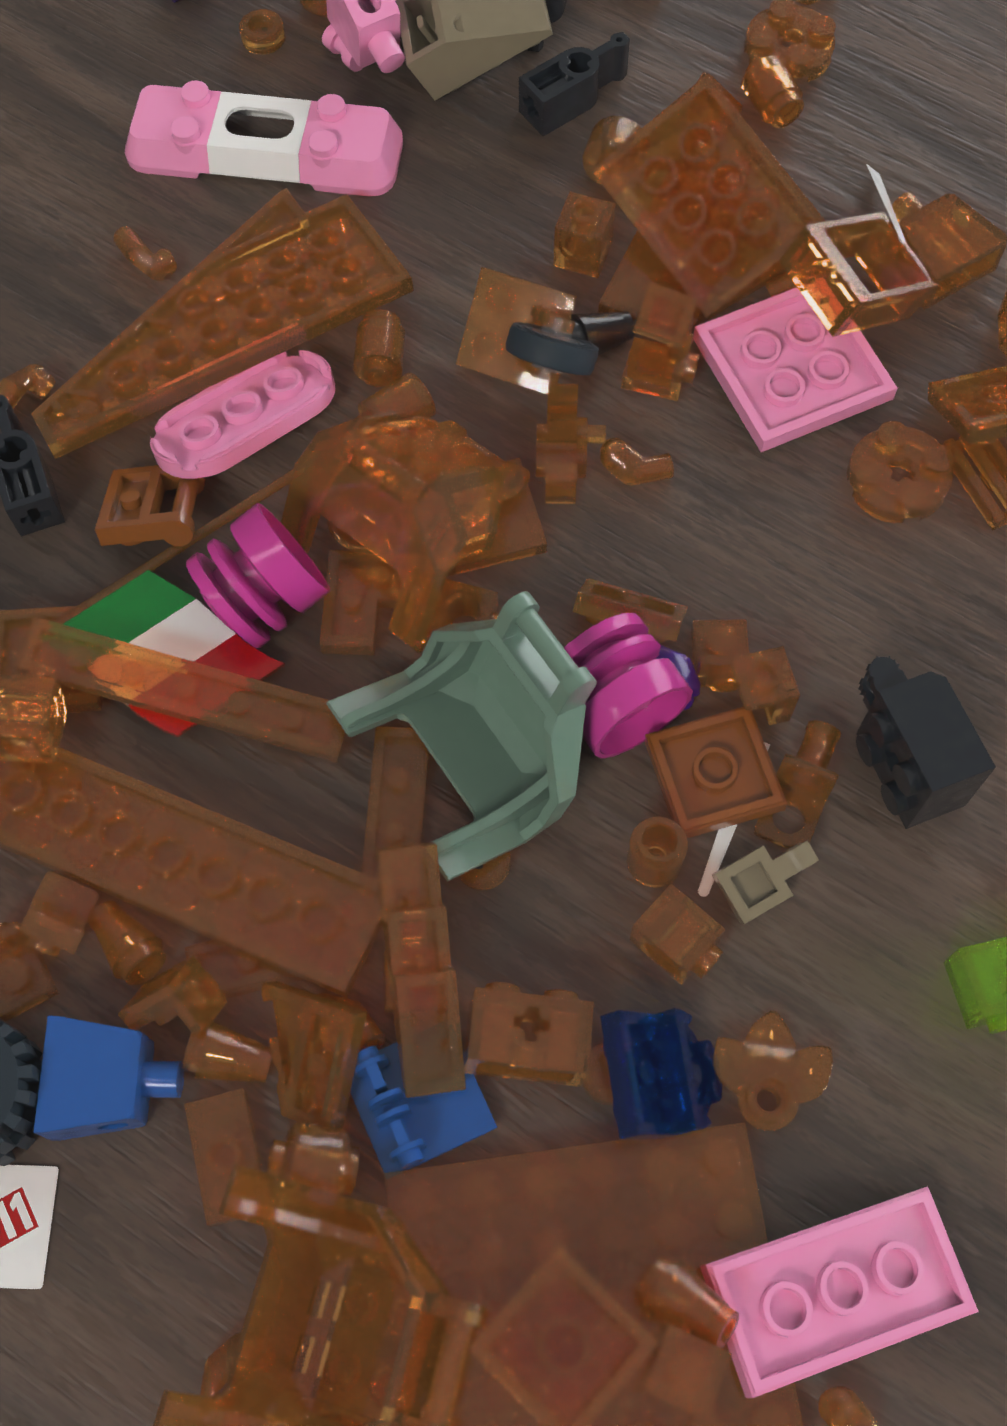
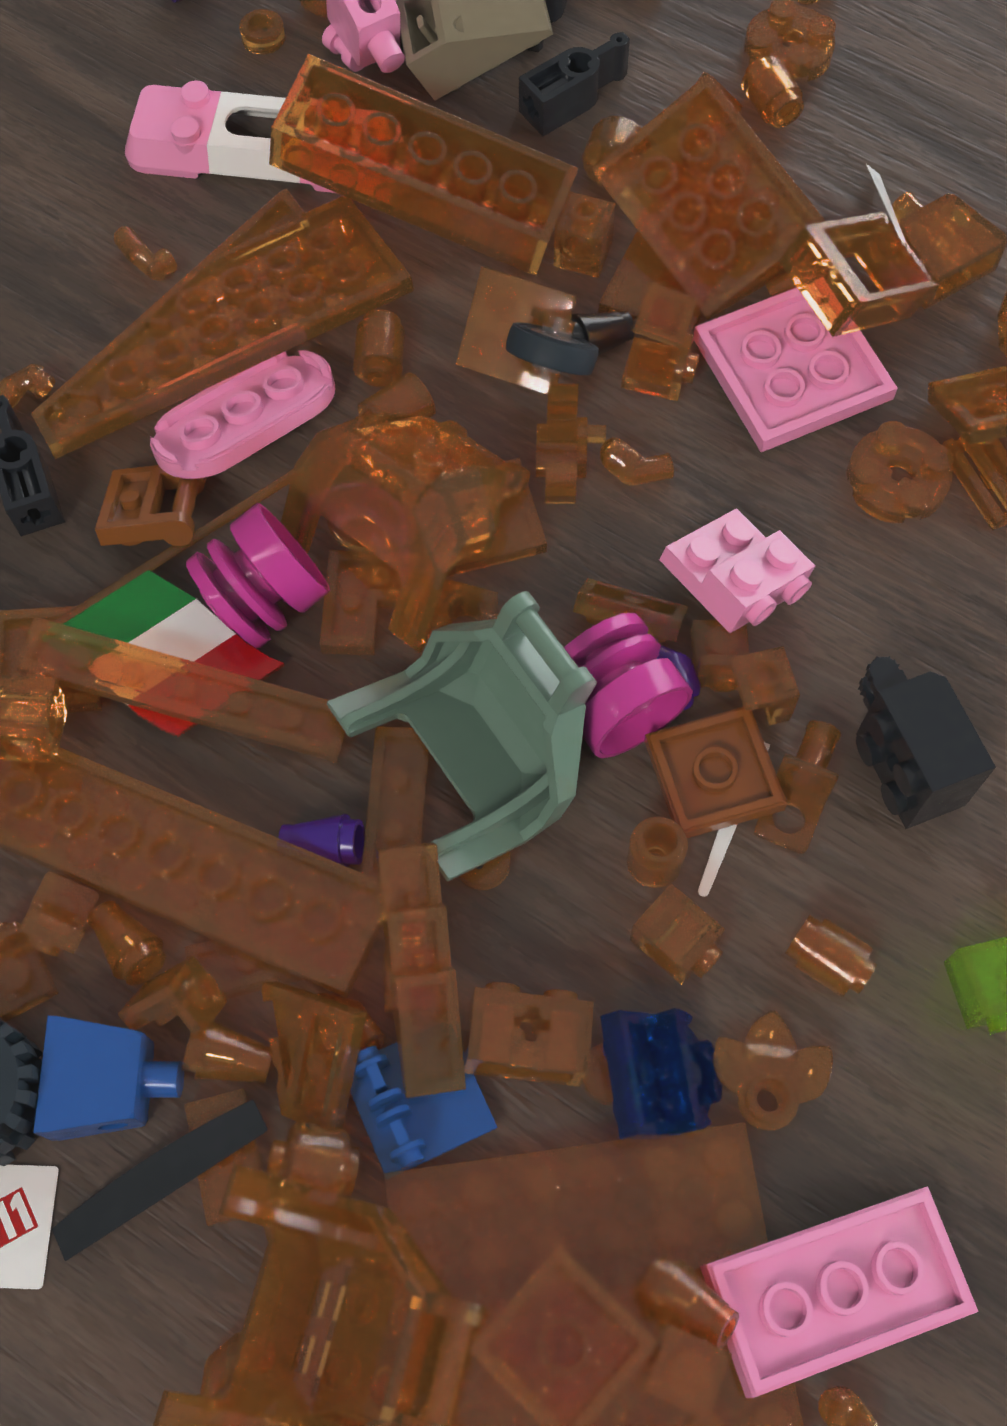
(158, 1177): none -> black sticker
(331, 837): none -> dark purple cone
(420, 164): none -> clear orange brick
(738, 570): none -> bright pink plate
(758, 881): dark tan plate -> none
(832, 956): none -> clear orange brick

